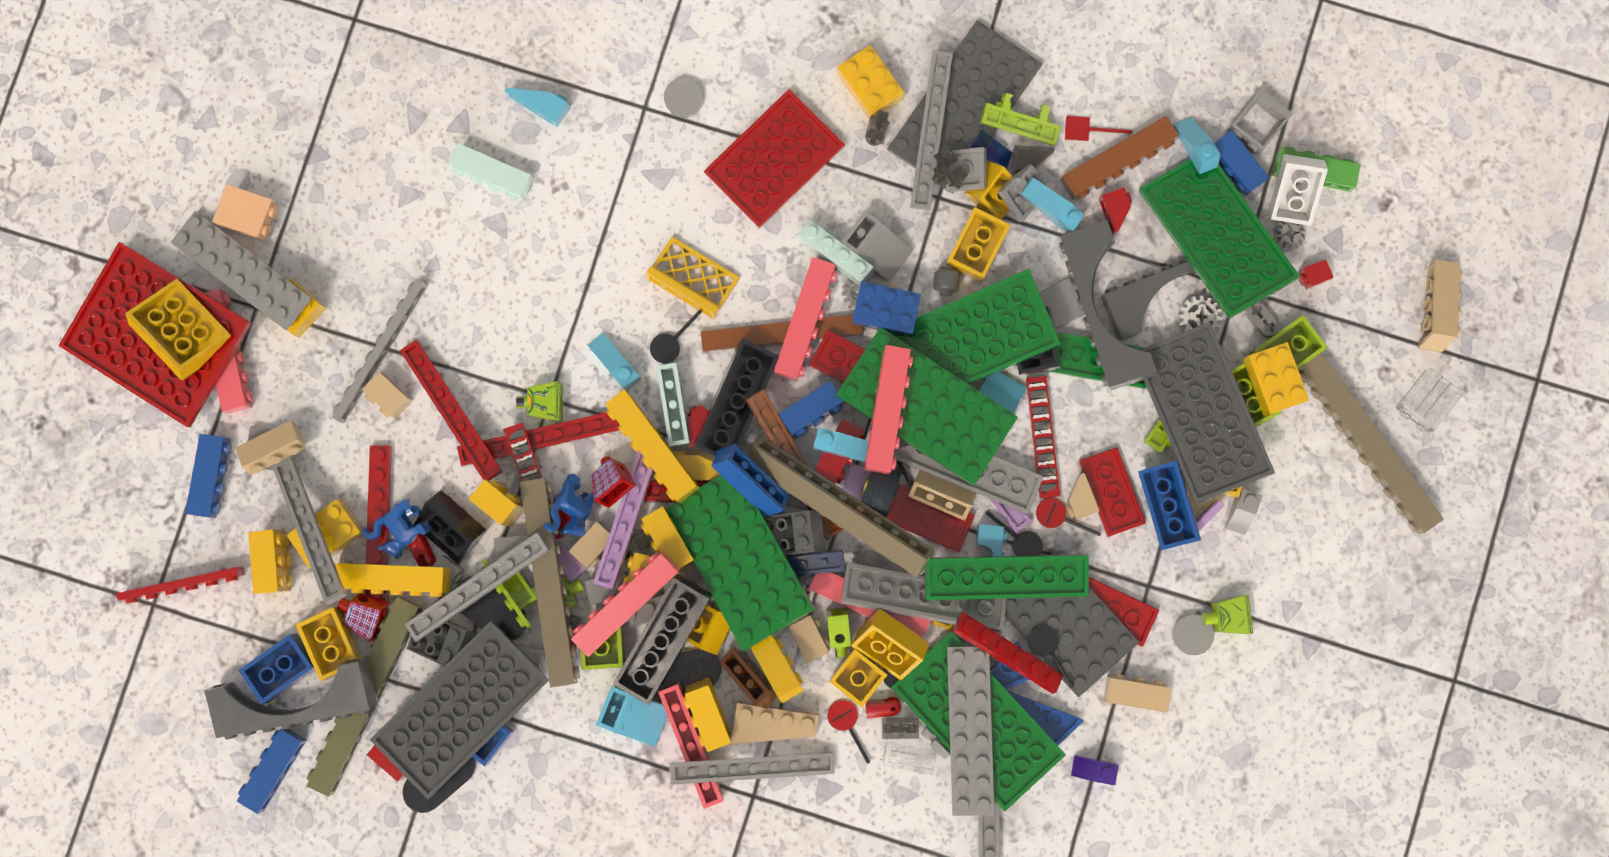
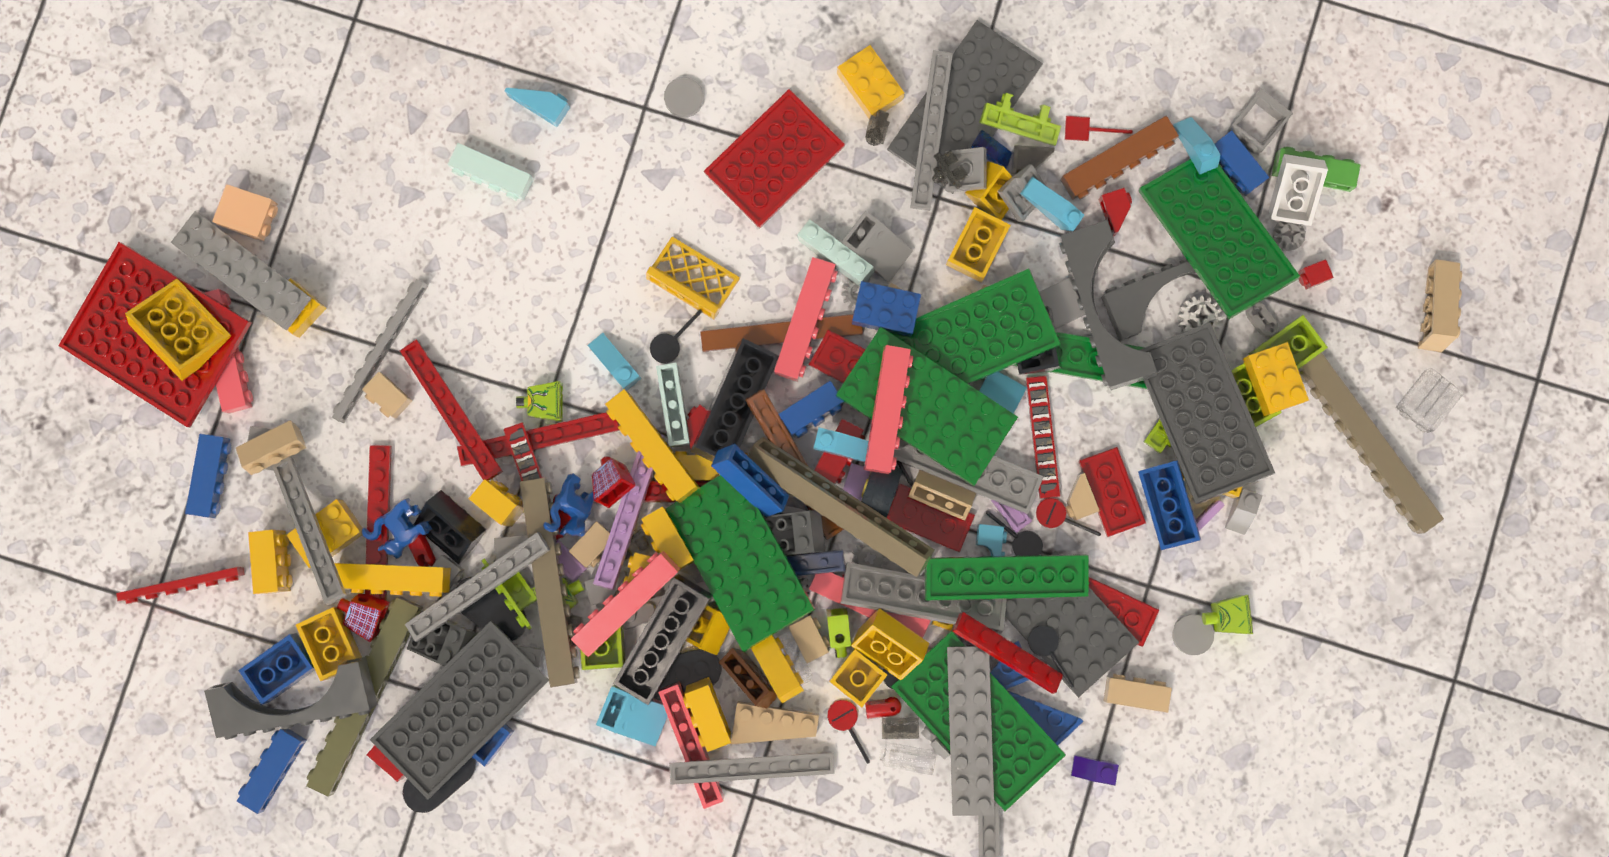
(946, 281): dark grey head -> none

